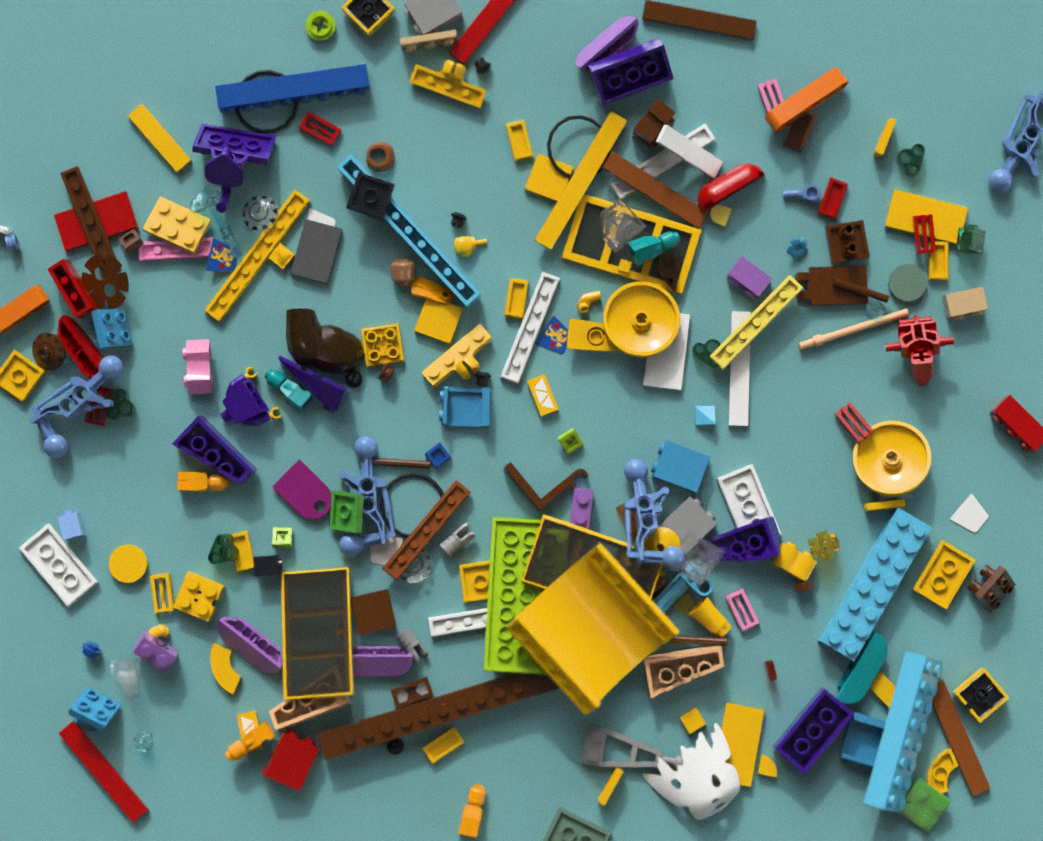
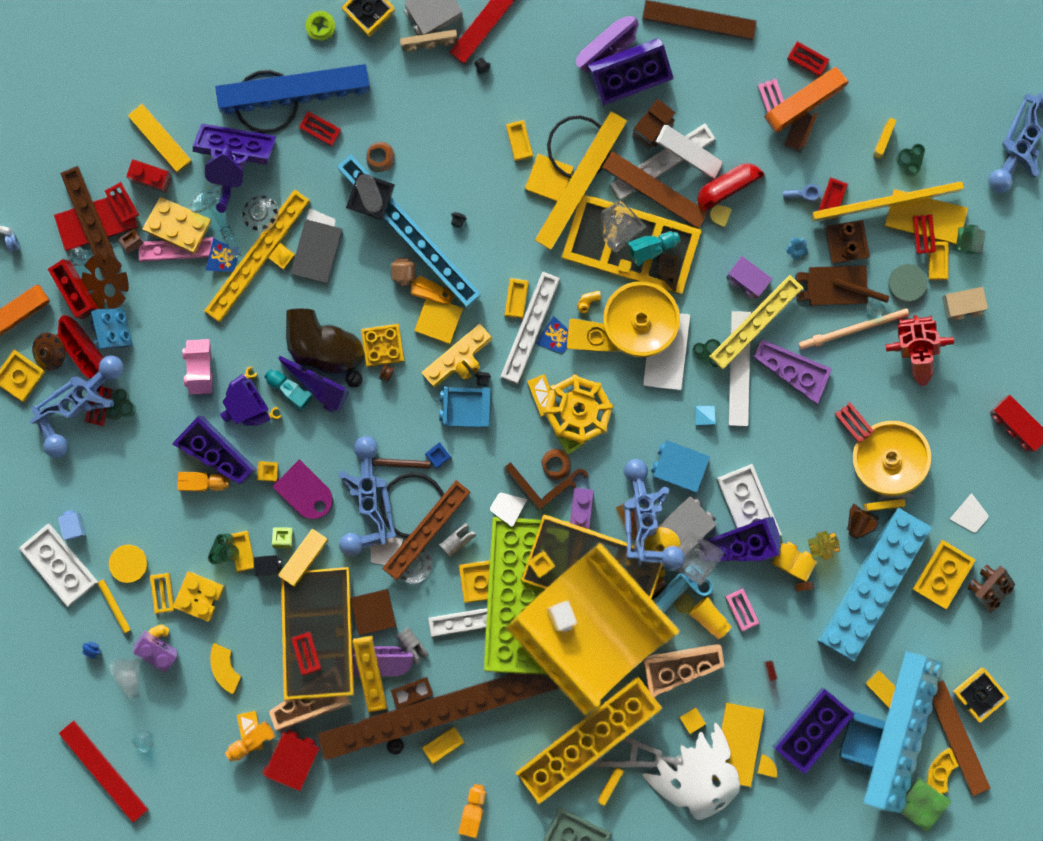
(78, 256): none -> clear light blue tile
(94, 710): dark azure plate -> none
(114, 607): none -> yellow bar
(129, 216): none -> red tile
(149, 176): none -> red brick
(250, 644): medium lavender brick -> none
(267, 471): none -> yellow tile
(303, 557): none -> yellow tile
(311, 669): none -> red tile
(346, 511): bright green plate -> none
(369, 193): none -> clear tile
(370, 674): none -> yellow tile
(449, 83): yellow plate -> none
(465, 245): yellow piece -> none
(507, 507): none -> white sticker
(541, 564): none -> yellow plate
(562, 616): none -> white brick
(566, 464): none -> dark orange piece
(568, 413): none -> yellow plate
(588, 740): none -> yellow tile
(699, 640): reddish brown bar -> none
(795, 369): none -> medium lavender wing
(825, 60): none -> red tile
(861, 522): none -> reddish brown brick
(863, 670): teal brick -> none
(887, 201): none -> yellow tile

